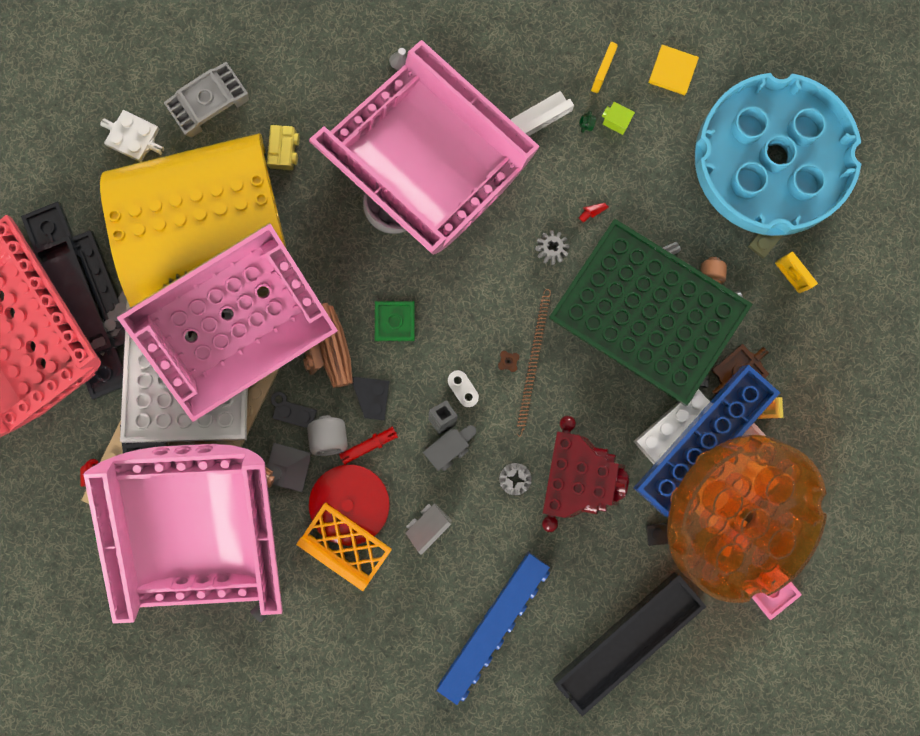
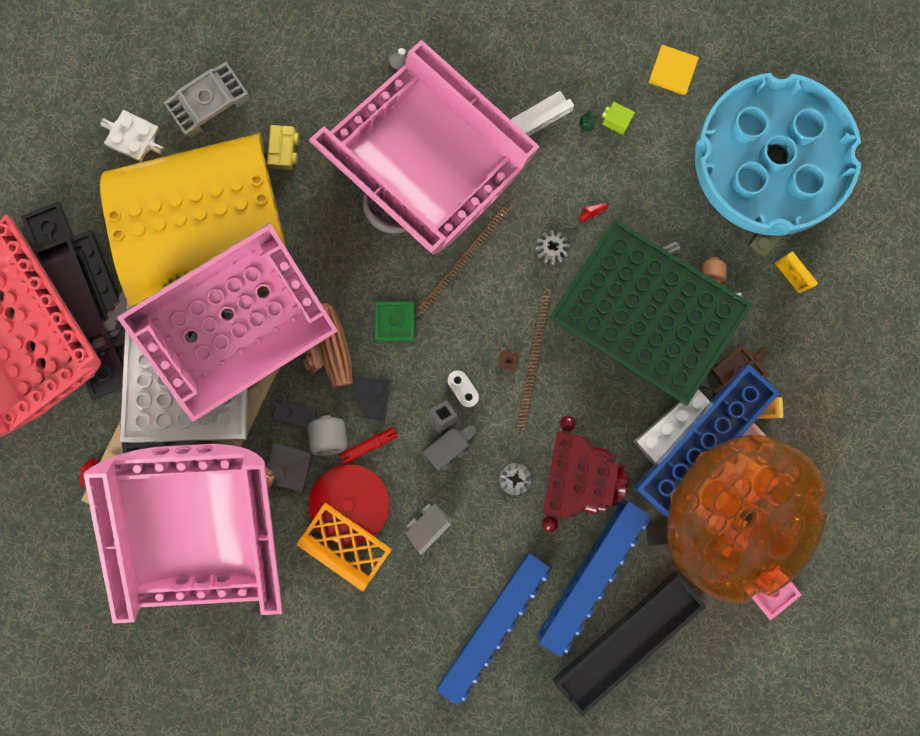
(488, 227): none -> nougat piece
(592, 577): none -> blue brick
(604, 67): yellow tile -> none

